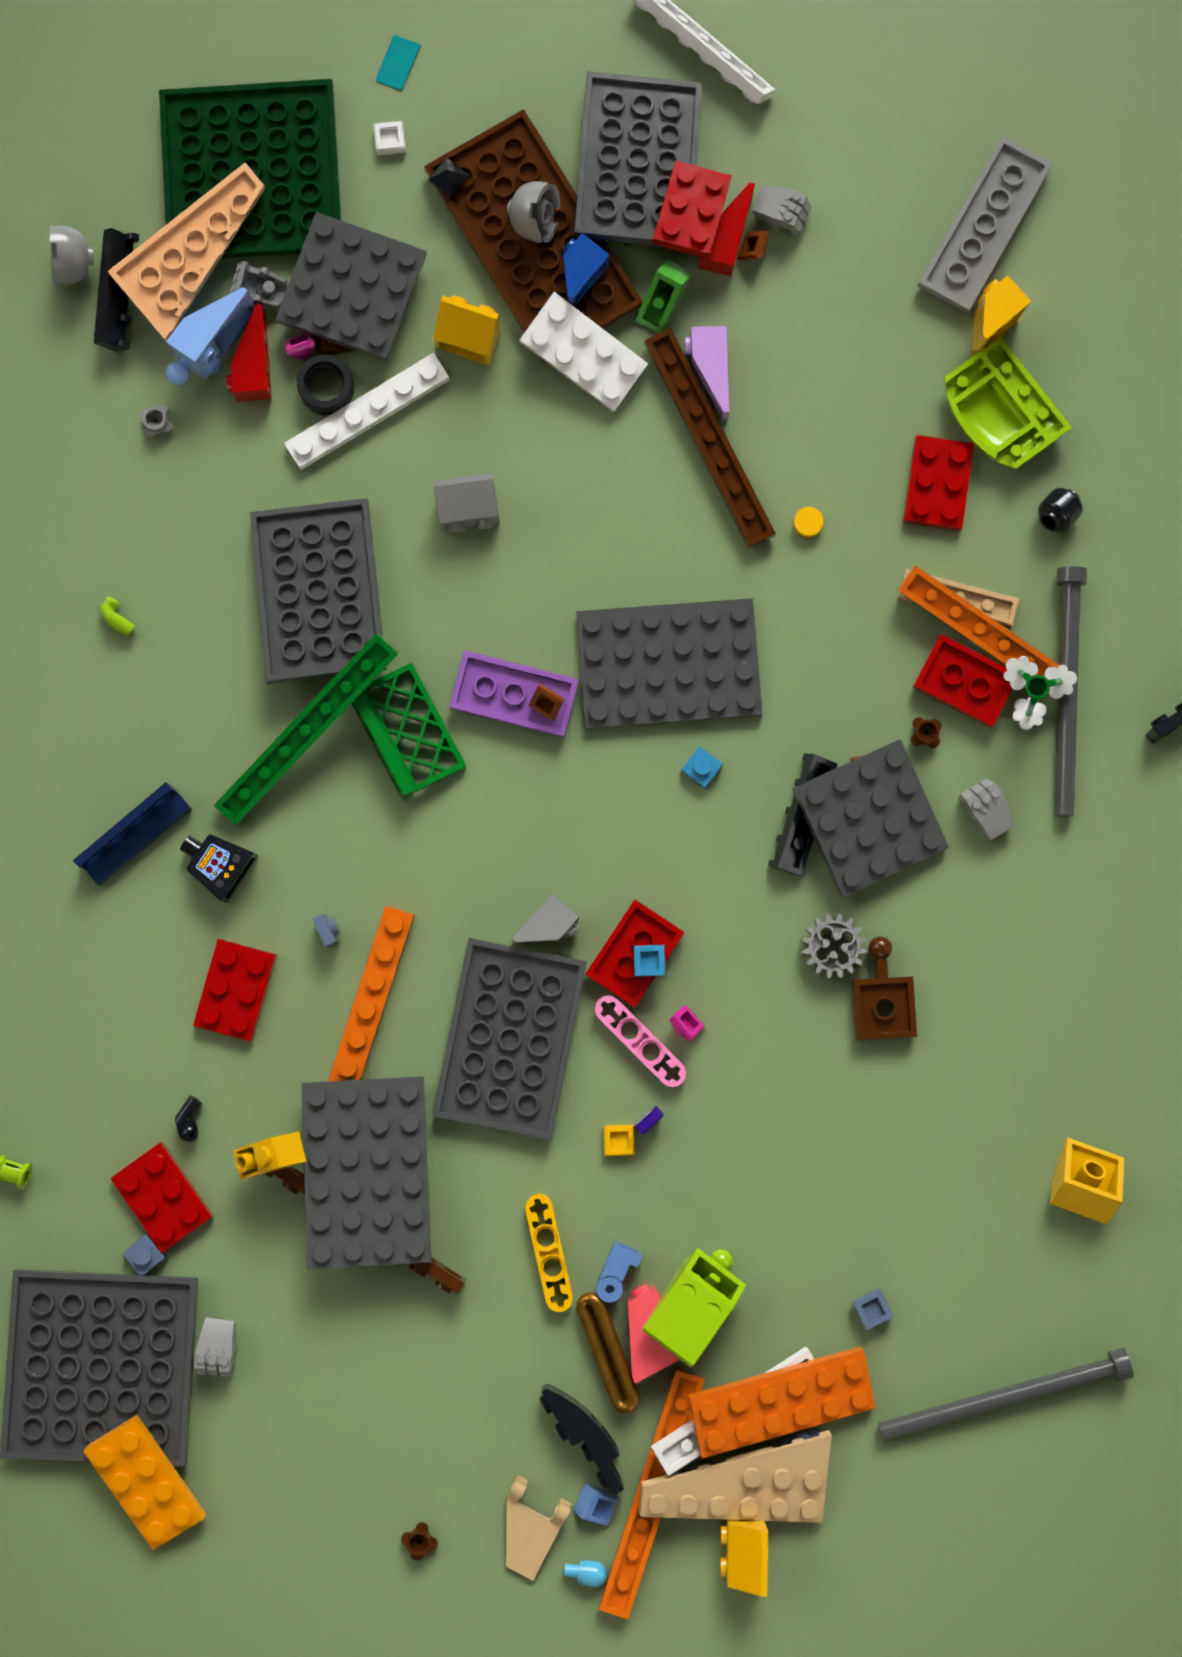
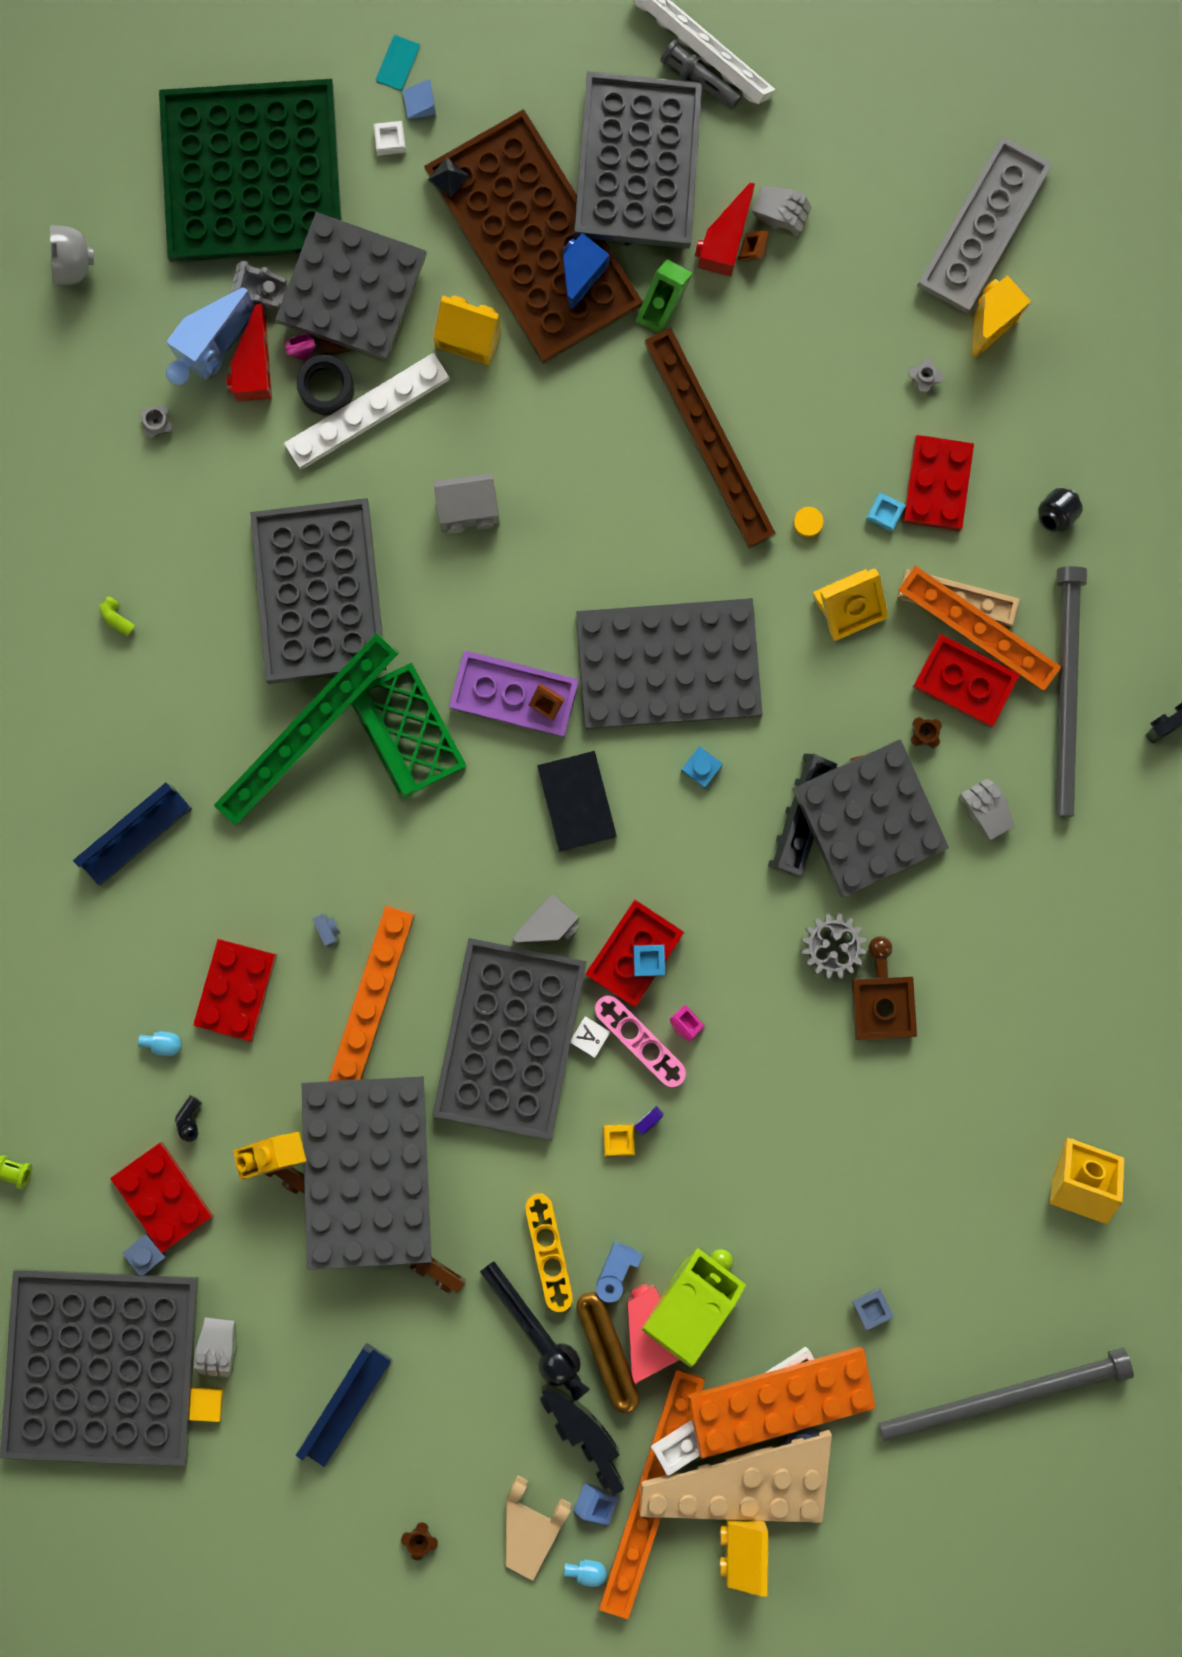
(112, 301): black hinge -> none
(144, 1482): light orange plate -> none
(161, 1043): none -> medium azure cylinder
(178, 259): light nougat wing -> none
(206, 1404): none -> yellow tile
(218, 864): black torso -> none
(344, 1405): none -> dark blue fence
(419, 100): none -> medium blue slope
(534, 211): light grey cylinder -> none
(558, 1362): none -> black piece
(577, 801): none -> black tile
(583, 352): white plate -> none
(590, 1036): none -> white tile
(689, 67): none -> dark grey pin
(692, 209): red plate -> none
(710, 363): lavender slope -> none
(852, 603): none -> yellow bracket
(885, 512): none -> medium azure tile
(925, 383): none -> light grey plate
(1003, 406): lime slope -> none
(1056, 682): white plant -> none

